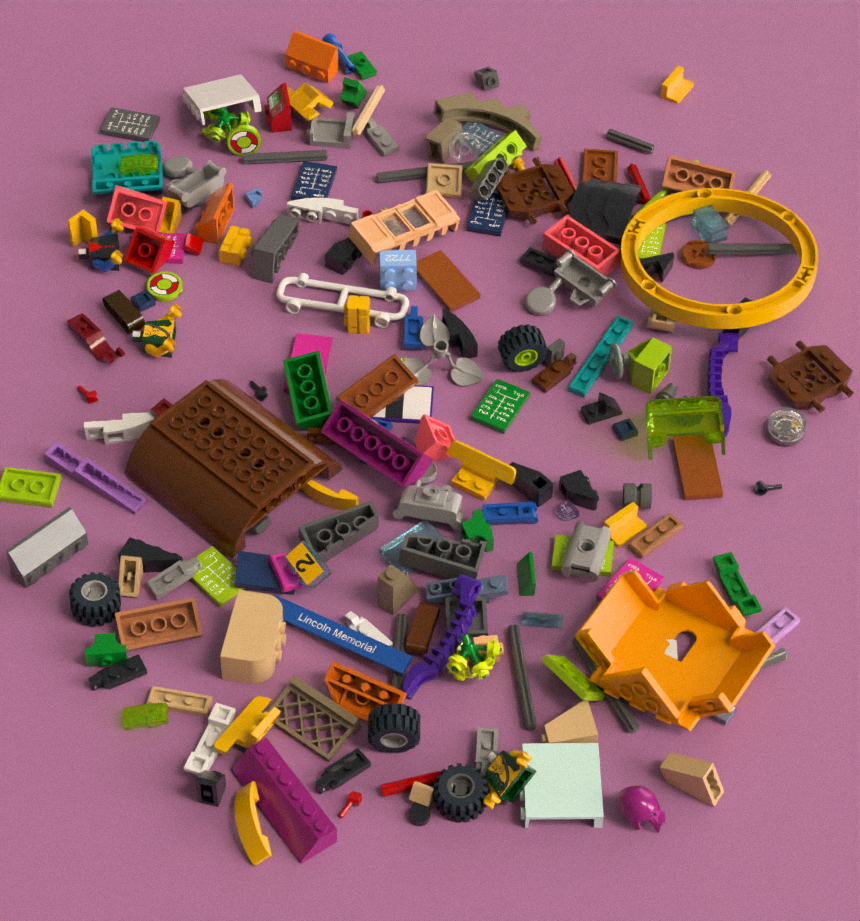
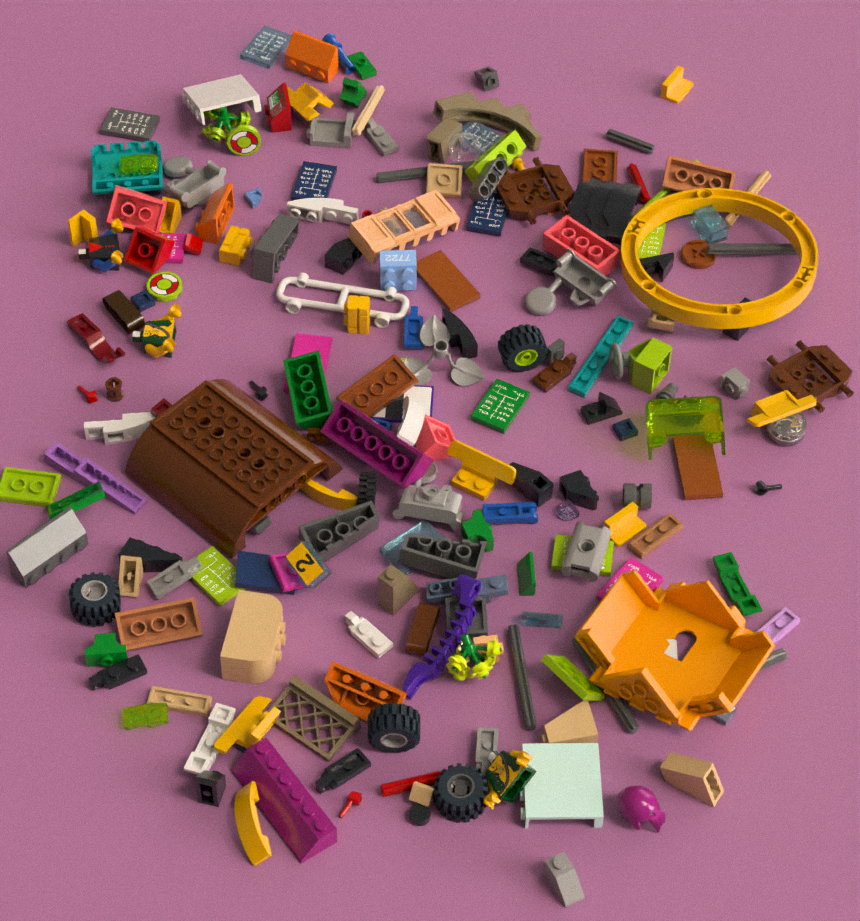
(77, 500): none -> green tile
(118, 392): none -> reddish brown bush
(266, 47): none -> clear light blue tile
(291, 156): dark grey axle -> none
(345, 637): blue tile -> none
(367, 487): none -> black tyre
(400, 643): dark grey axle -> none
(412, 421): none -> white slope
(562, 164): red axle -> none
(563, 879): none -> light grey slope
(726, 343): dark purple piece -> none
(735, 383): none -> light grey brick
(778, 407): none -> yellow plate

